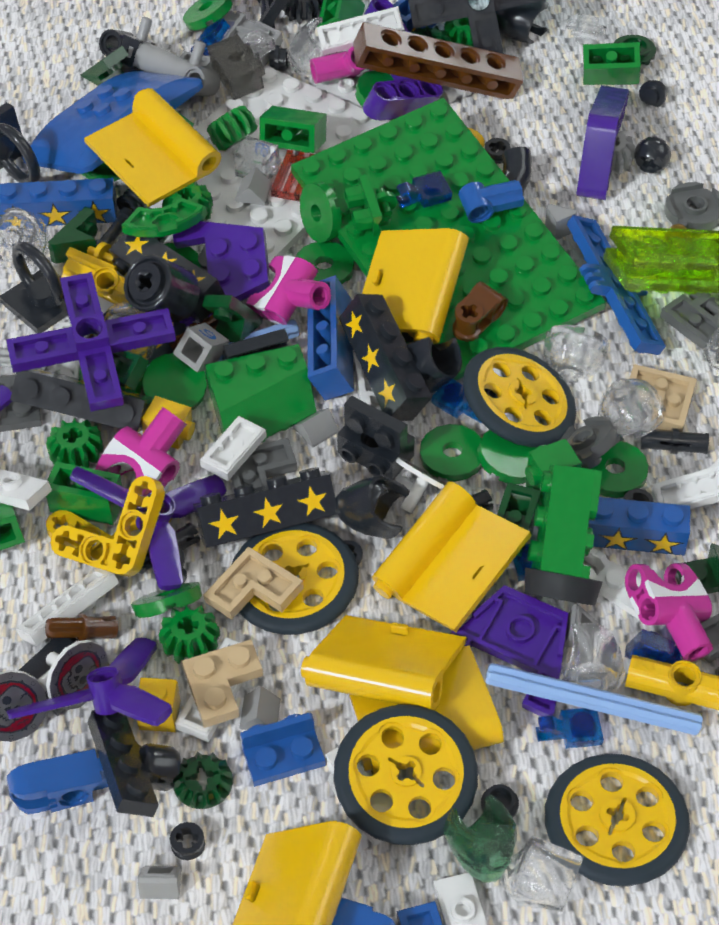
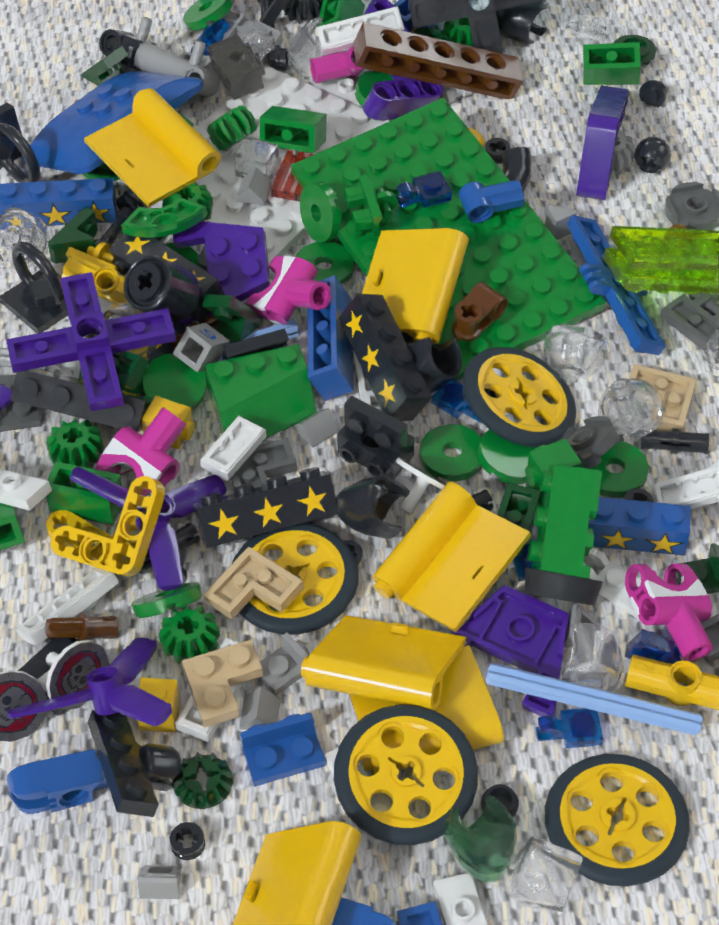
(284, 665): none -> light grey bracket

